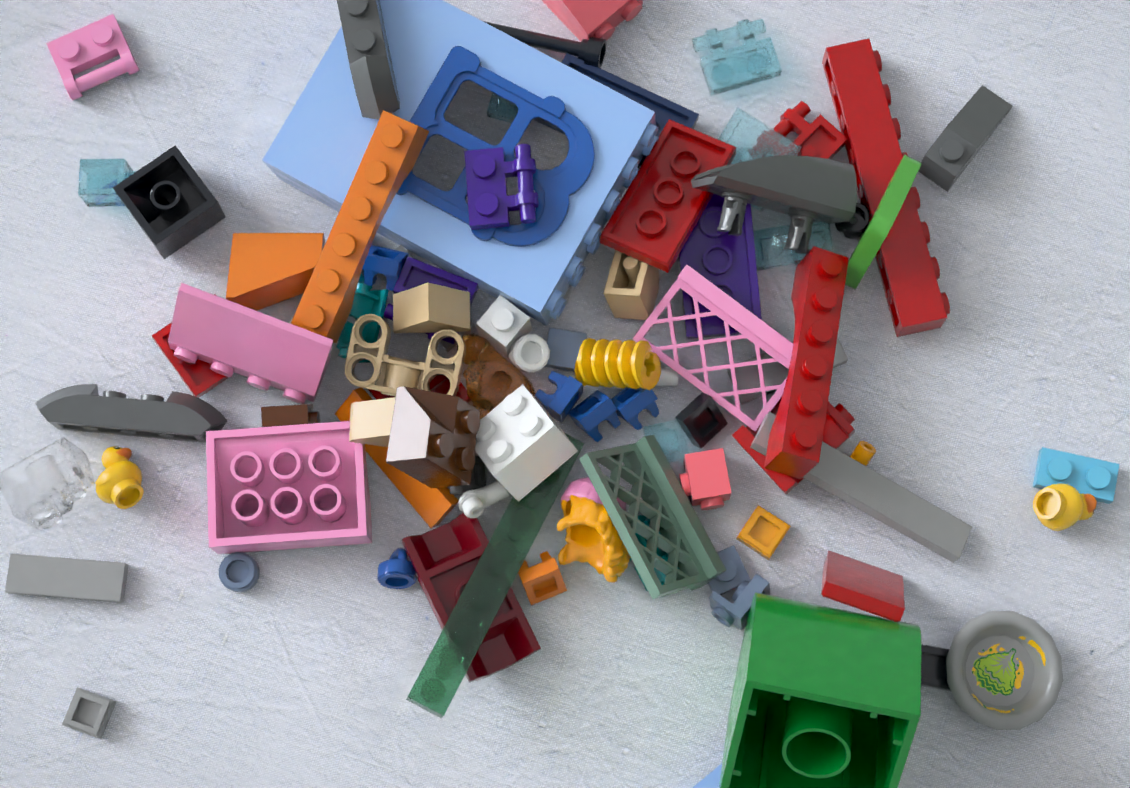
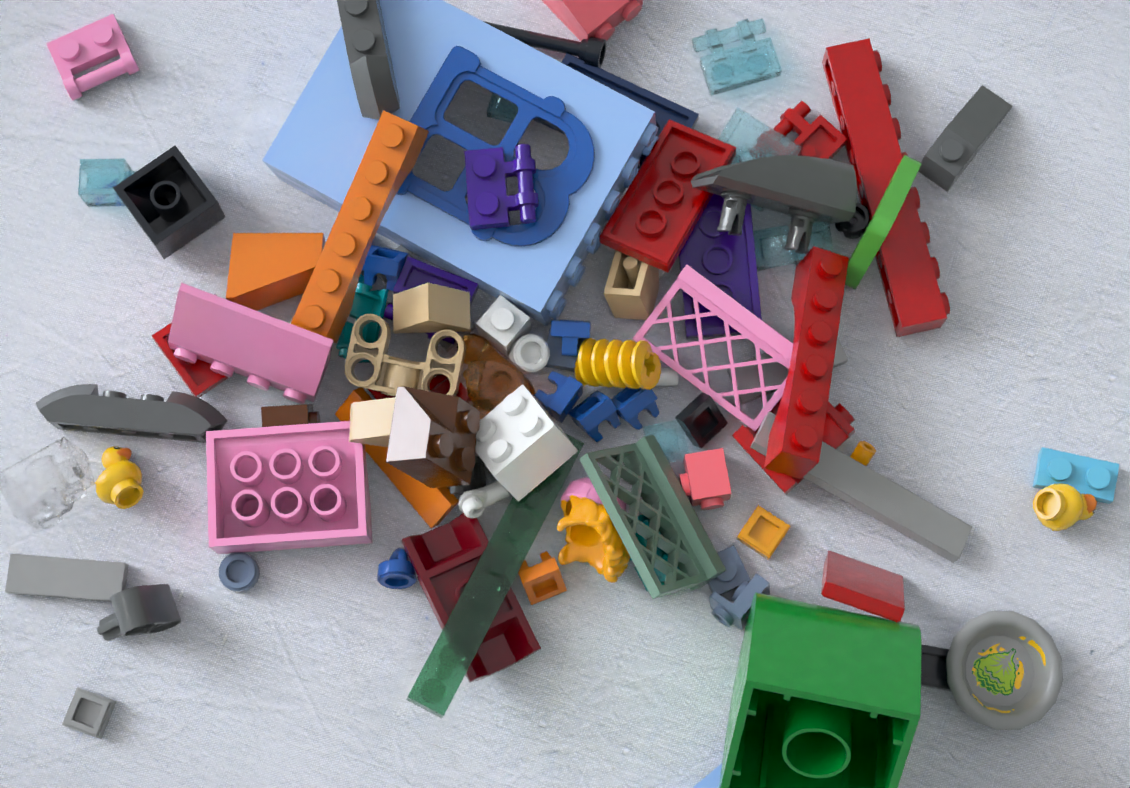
(140, 611): none -> dark grey beam
(570, 332): none -> blue tile

